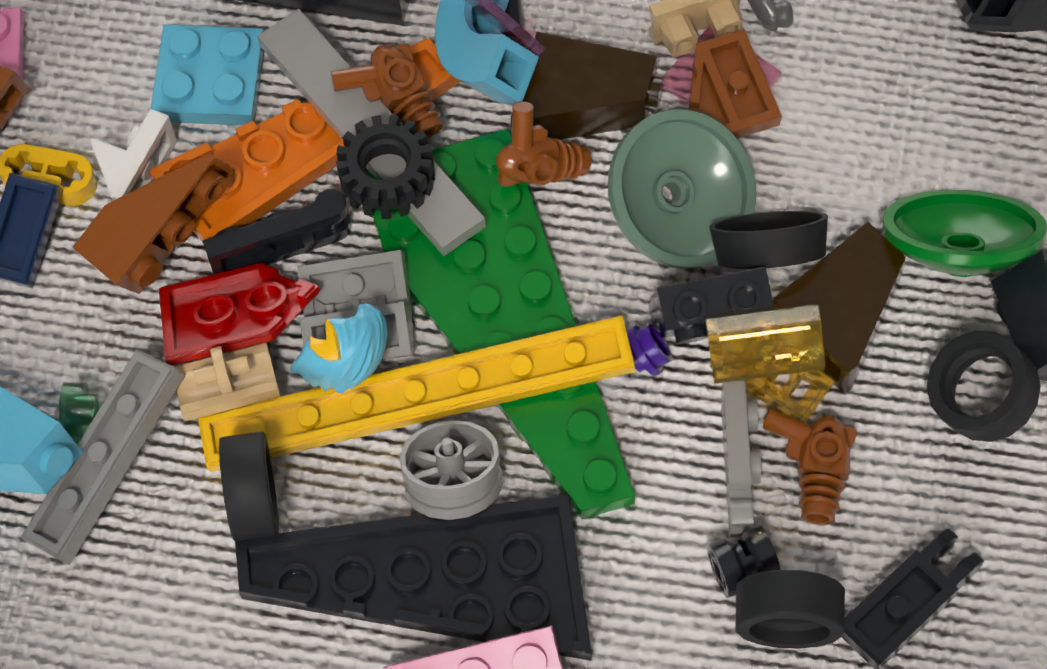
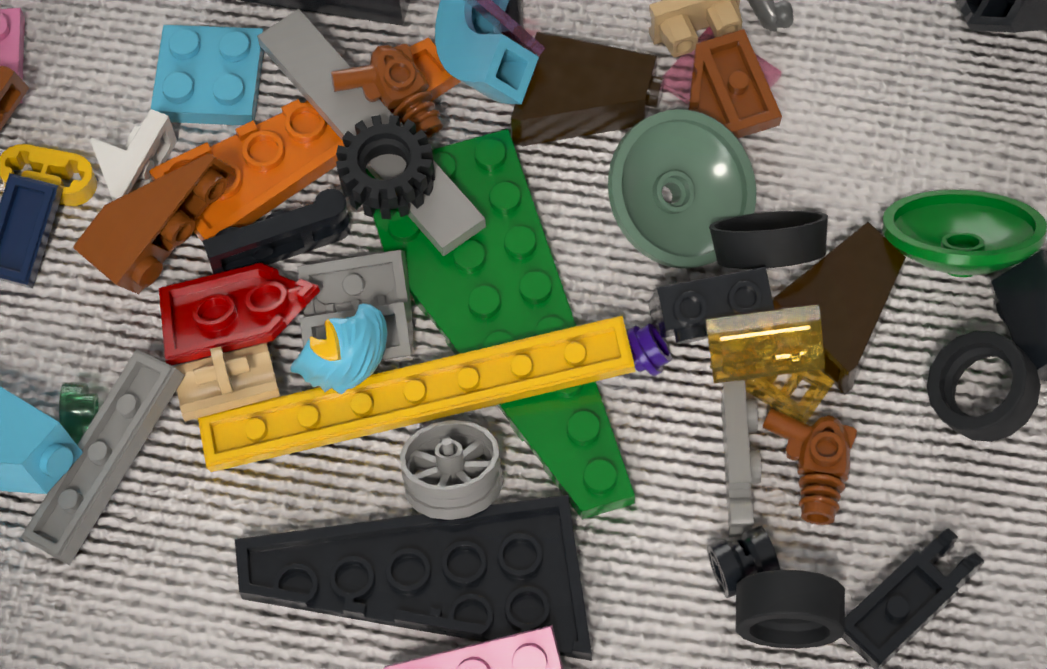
(248, 486): black tyre -> none
(538, 158): dark orange piece -> none

